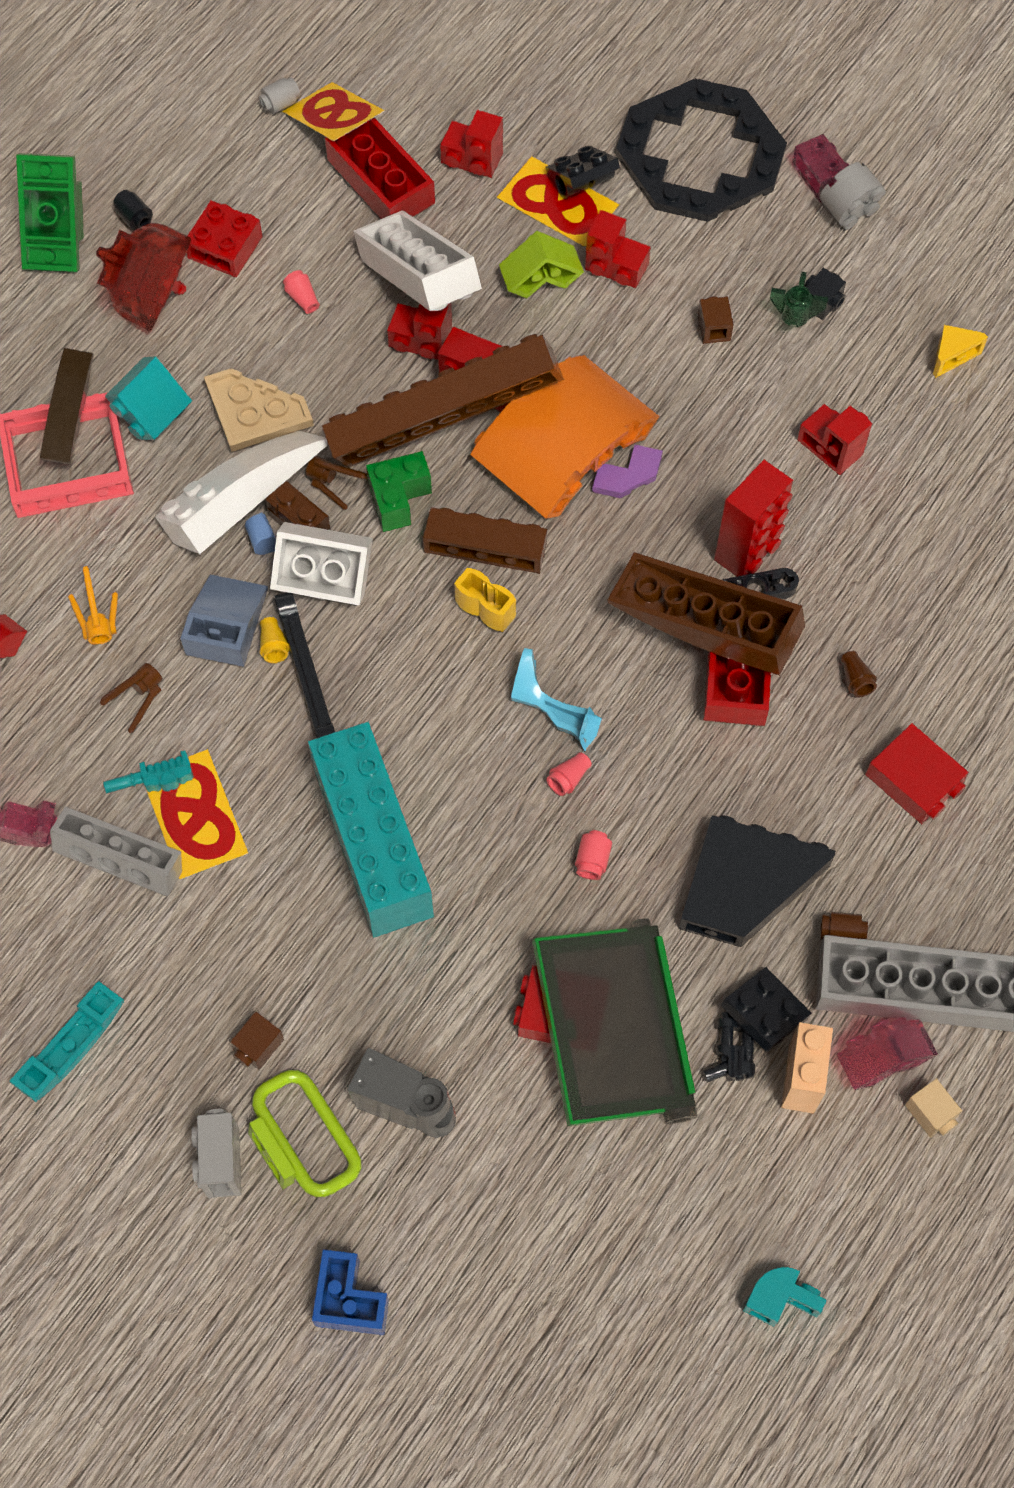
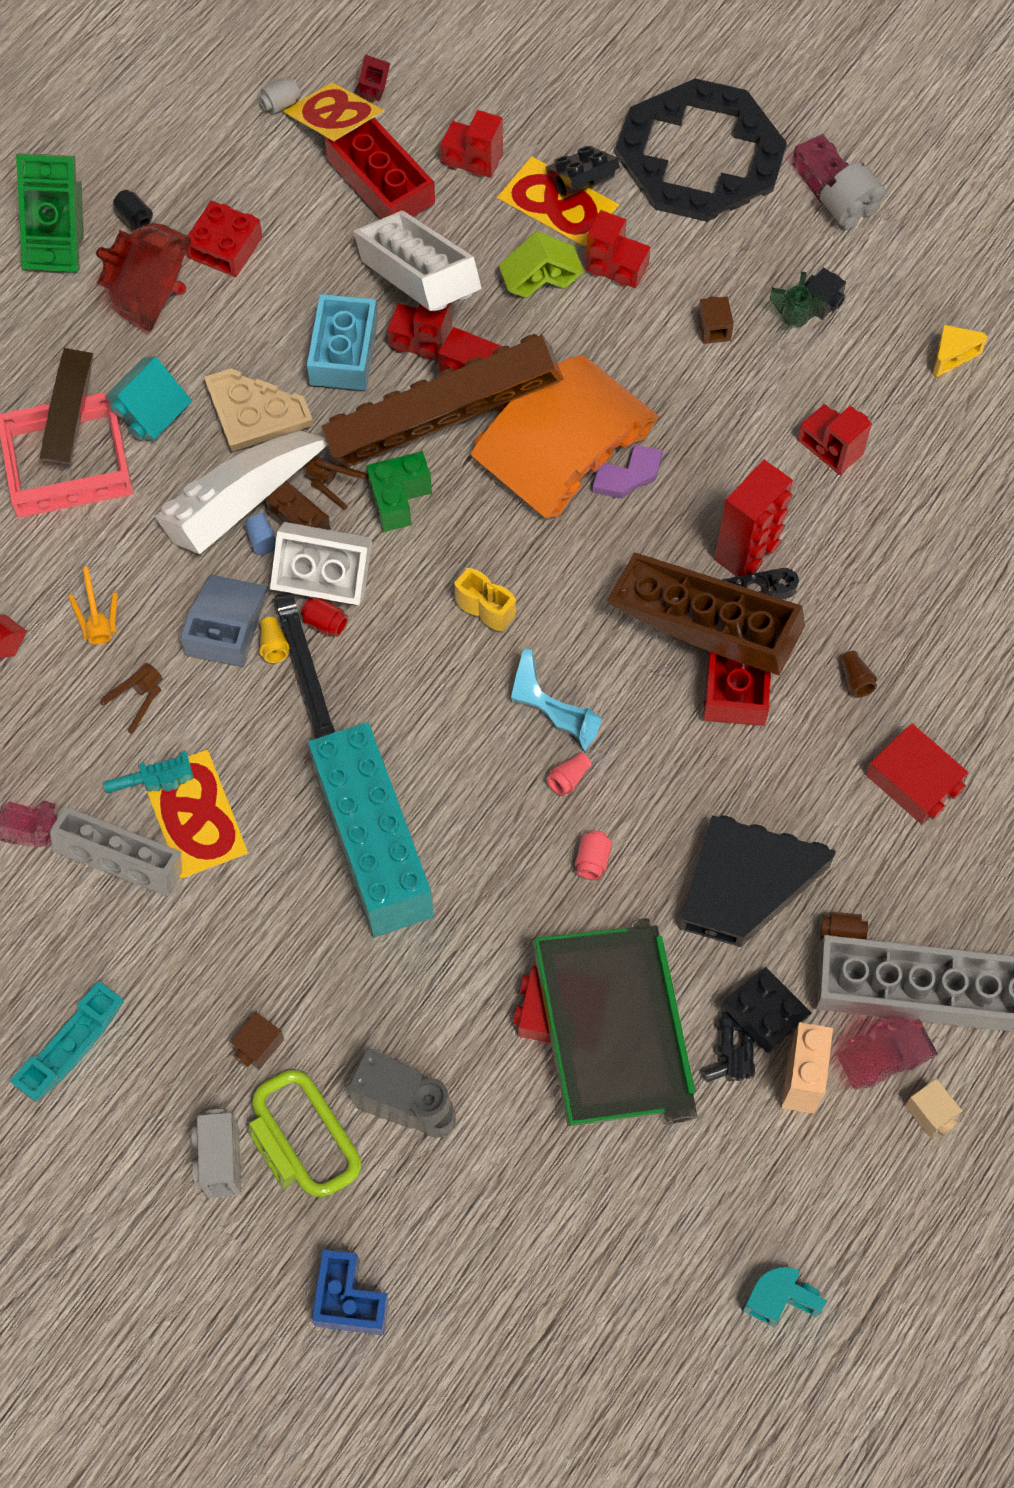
(301, 291): coral cone -> none
(324, 616): none -> red brick
(342, 342): none -> medium azure brick
(371, 78): none -> dark red brick
(485, 540): reddish brown brick -> none

